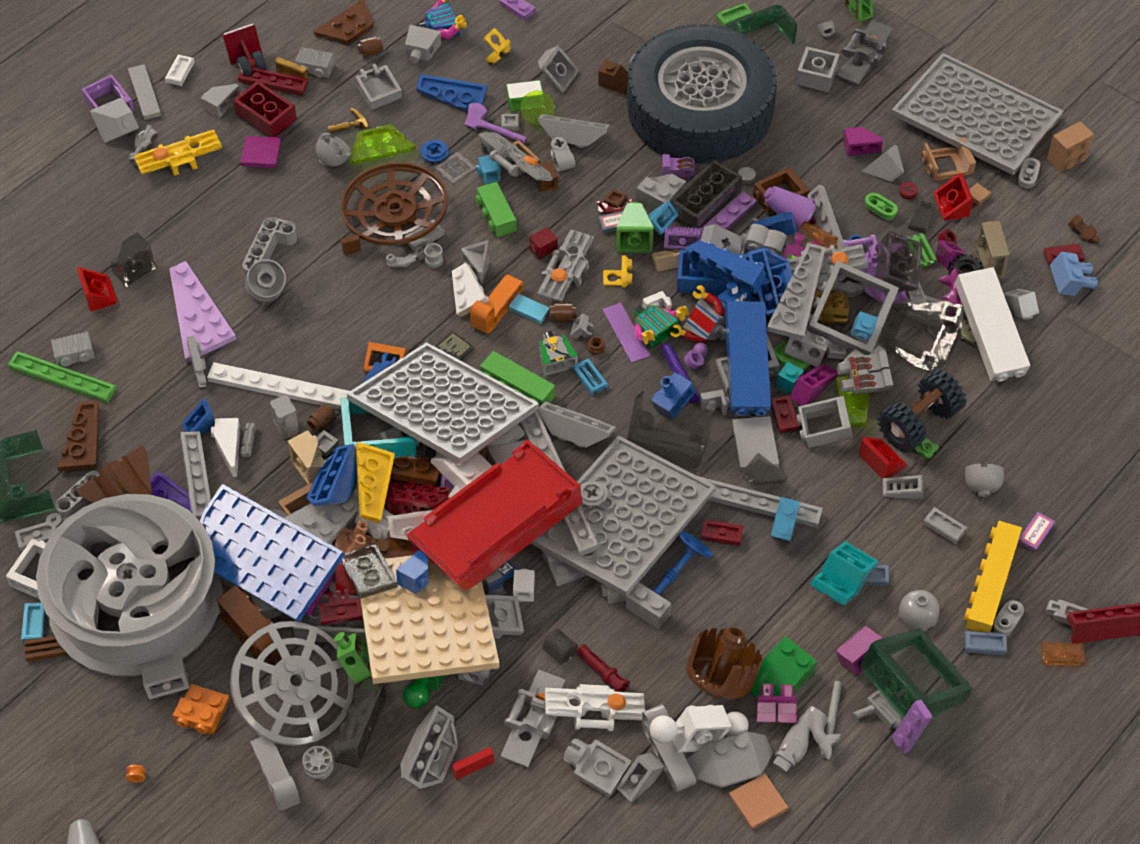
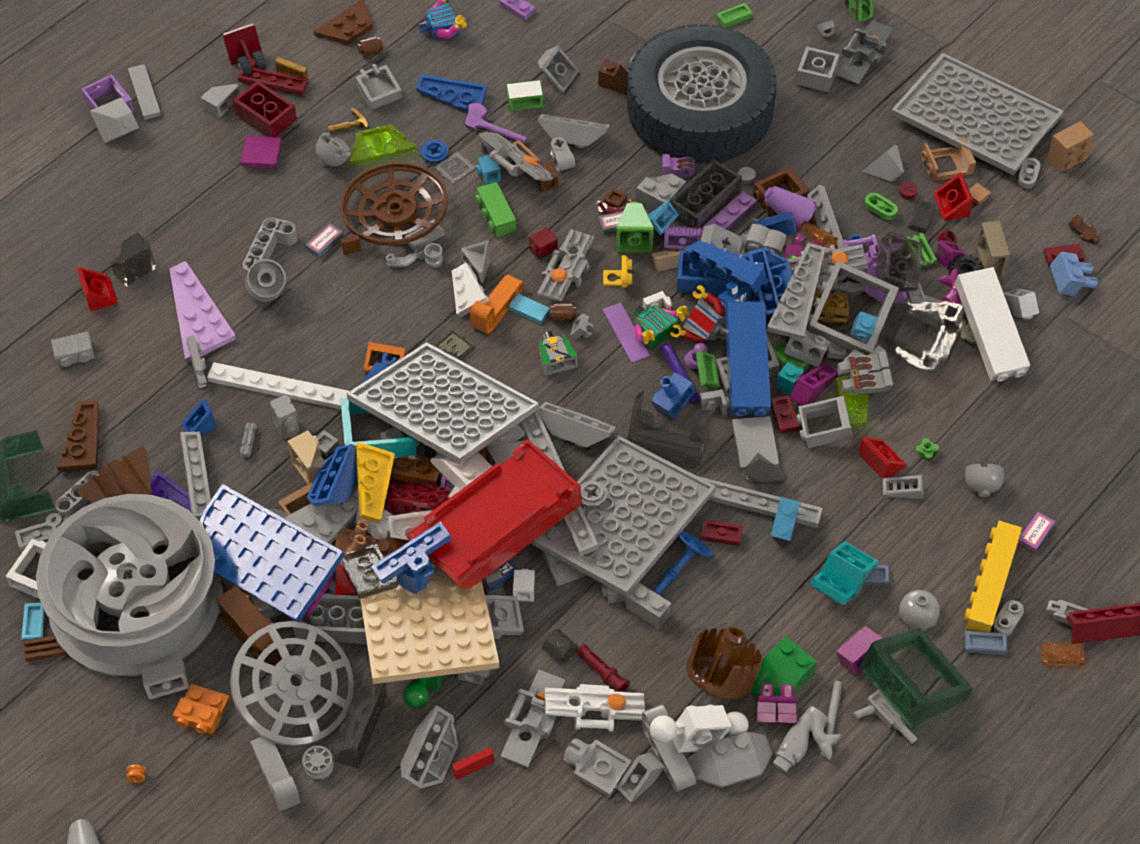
(62, 377): bright green tile -> none
(141, 141): light grey piece -> none
(178, 153): yellow piece -> none
(179, 70): white plate -> none
(228, 440): white slope -> none
(316, 62): light grey brick -> none
(321, 418): reddish brown brick -> none
(324, 240): none -> tile
(340, 609): dark red hinge -> none
(353, 656): bright green torso -> none
(413, 555): none -> plate
(421, 43): light grey torso -> none
(503, 48): yellow bracket -> none
(510, 122): light grey tile -> none
(518, 378): bright green brick -> none
(534, 105): clear neon green tile -> none
(596, 341): reddish brown plate -> none
(597, 388): dark azure tile -> none
(707, 370): none -> bright green tile
(758, 801): nougat tile -> none
(763, 18): clear green windscreen -> none
(861, 141): magenta slope -> none
(912, 726): medium lavender plate -> none
(938, 394): black plate -> none
(945, 525): light grey plate -> none

